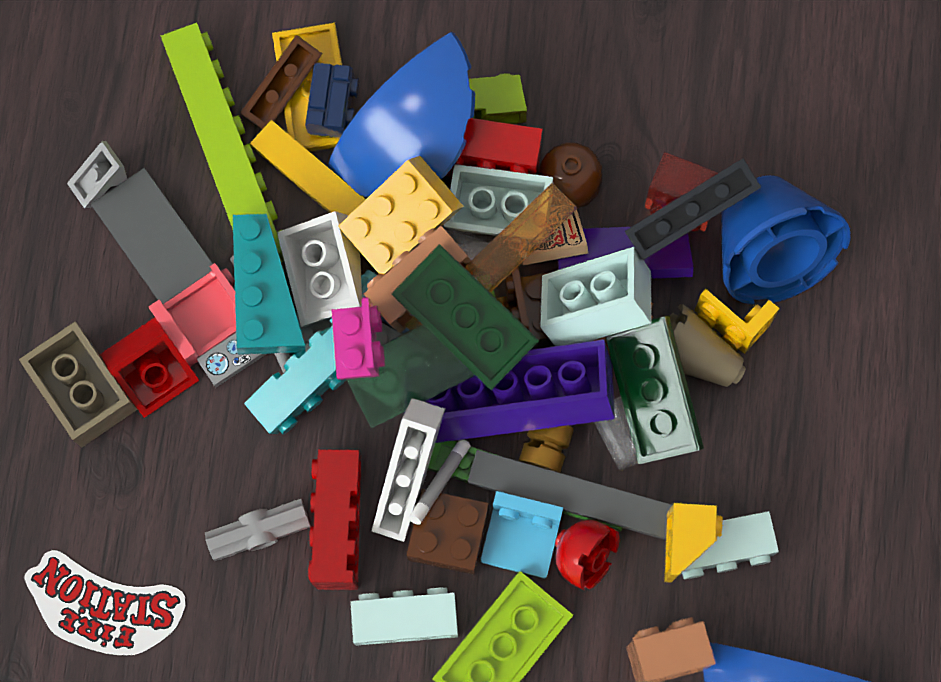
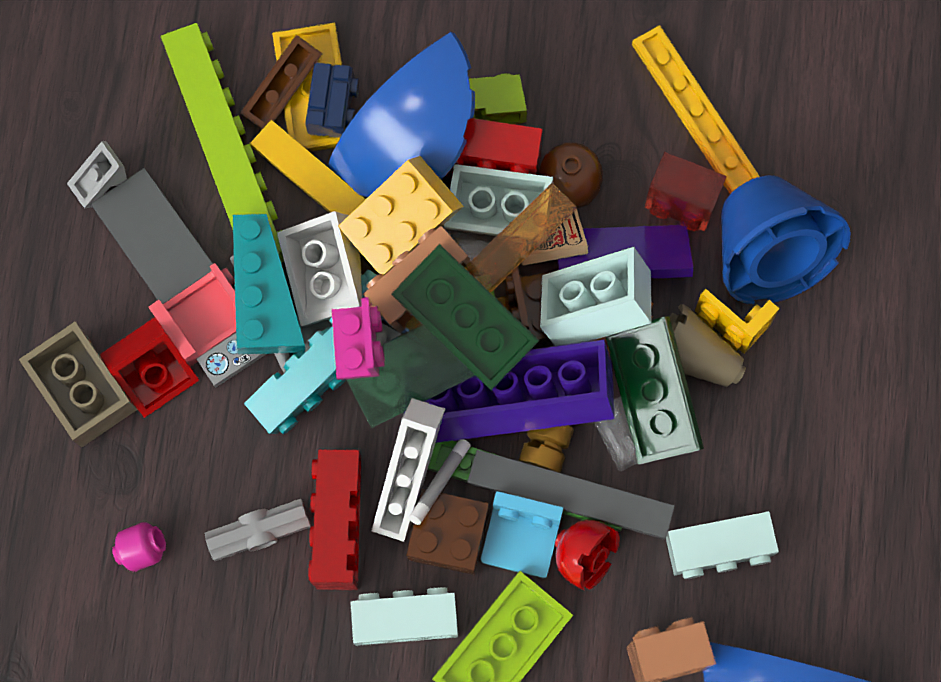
(101, 612): sticker -> none
(139, 546): none -> dark pink head
(689, 535): yellow slope -> none
(693, 208): black brick -> none
(694, 108): none -> yellow tile

